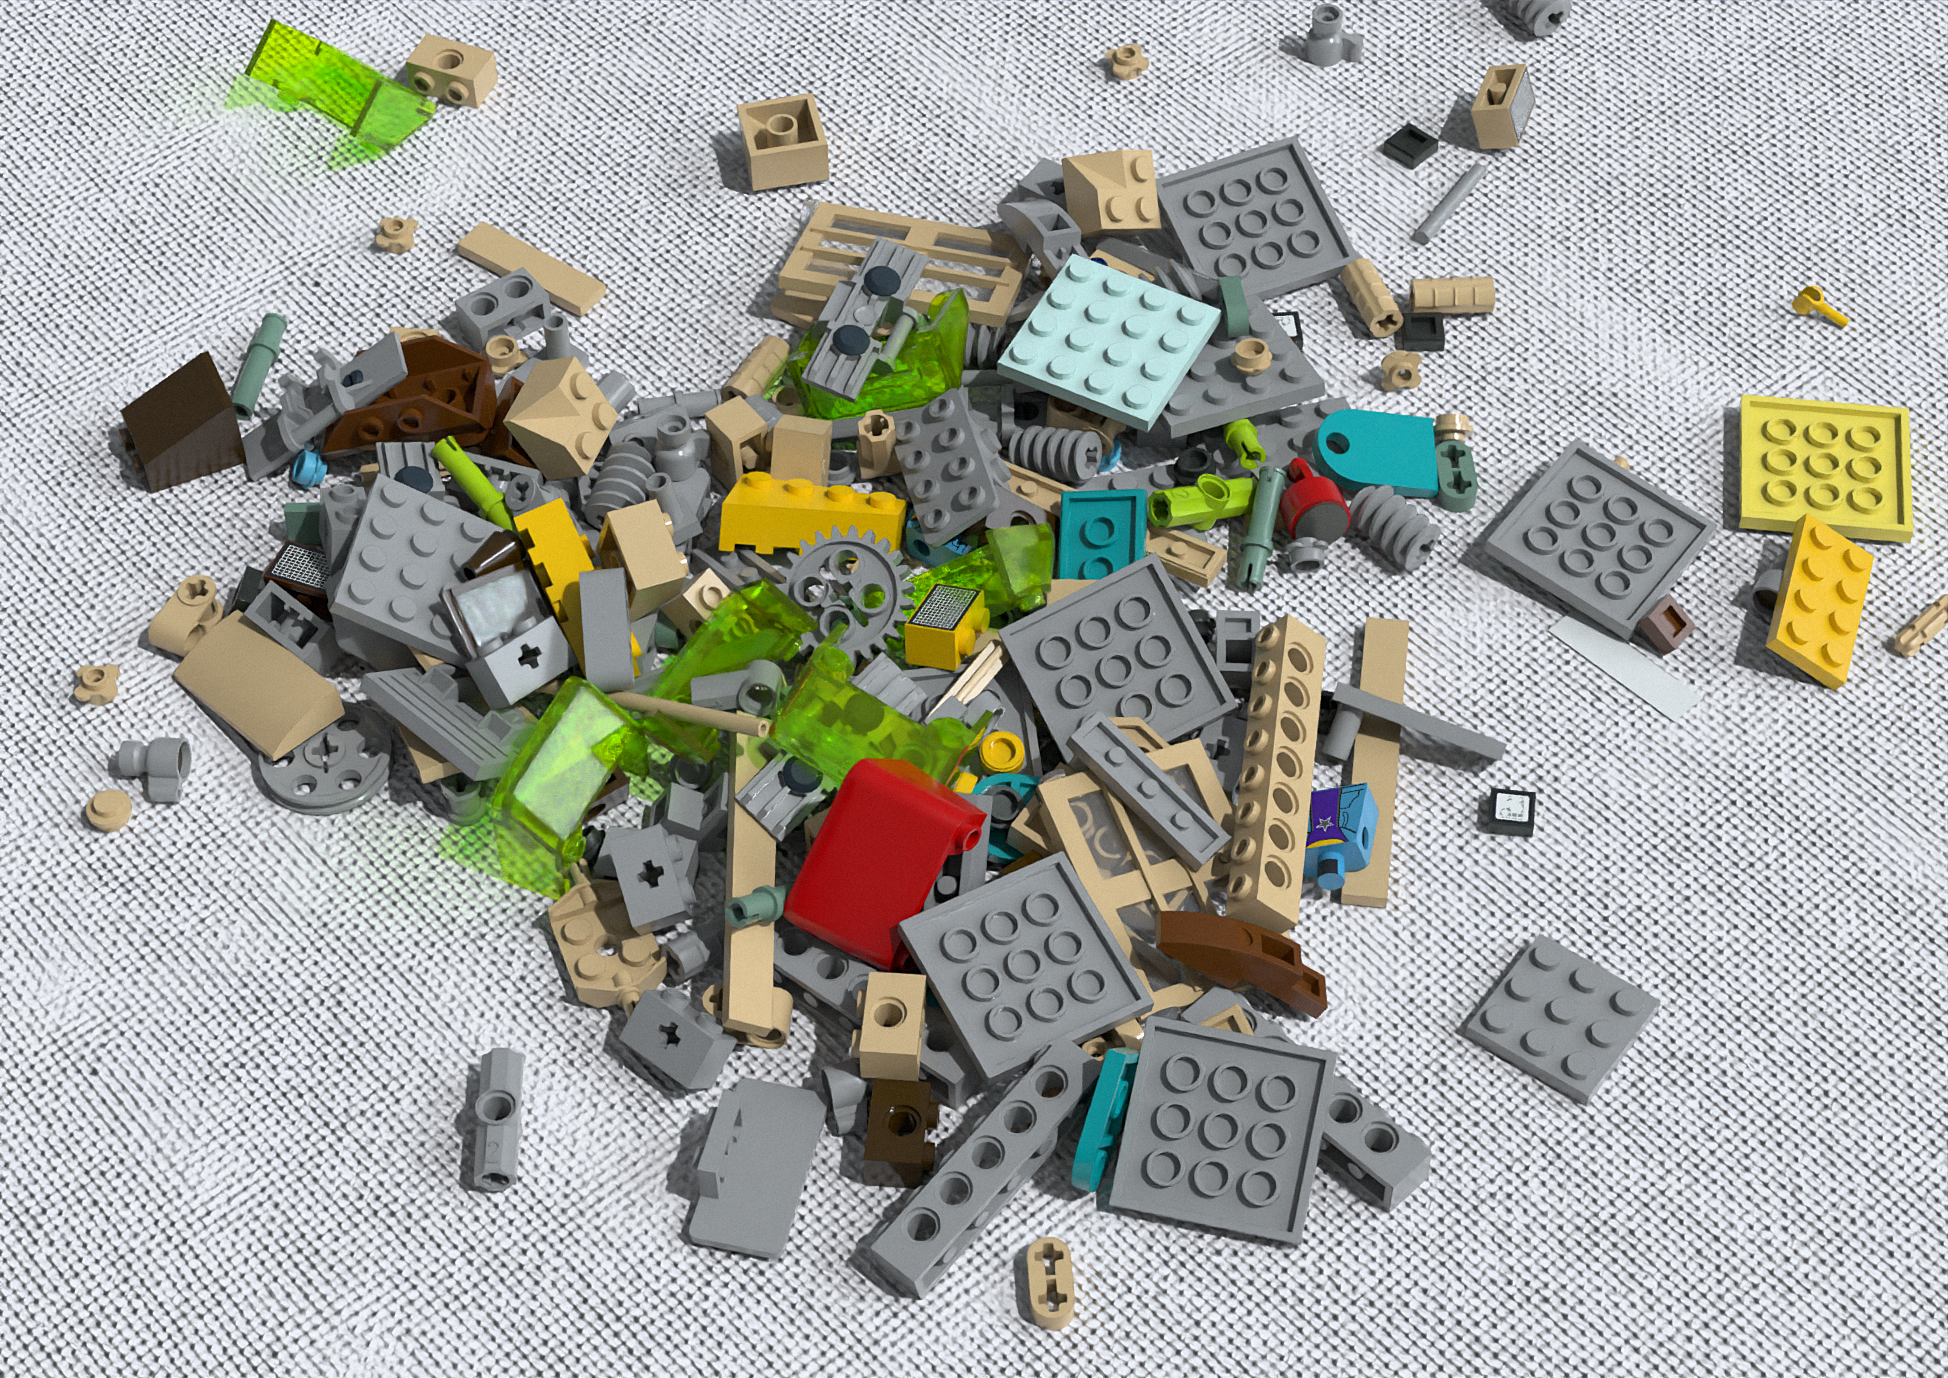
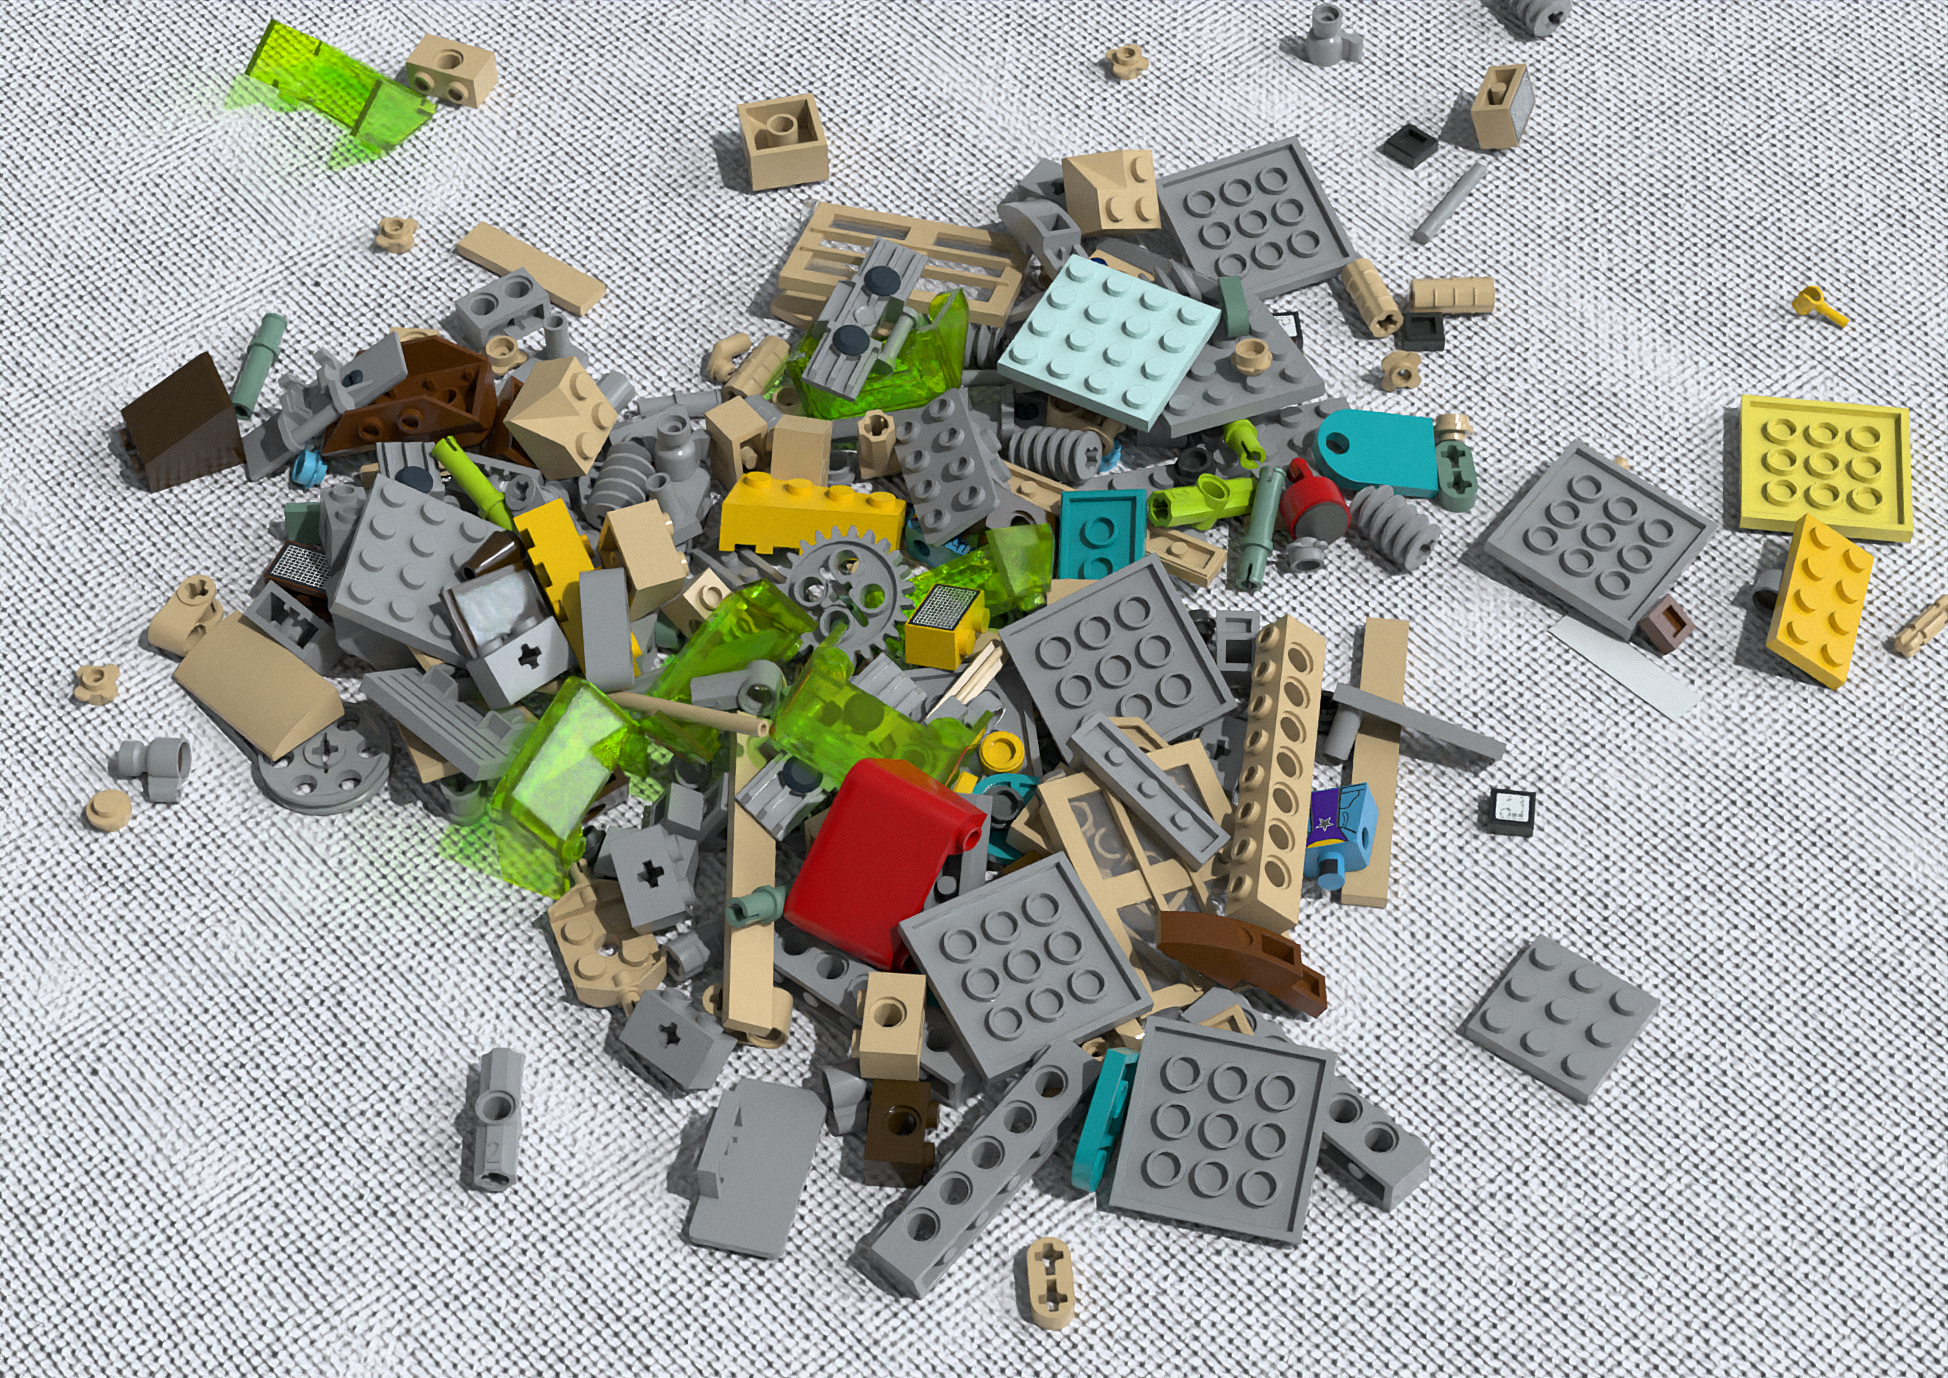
(246, 590): pearl dark grey plate -> none
(722, 353): none -> tan arm

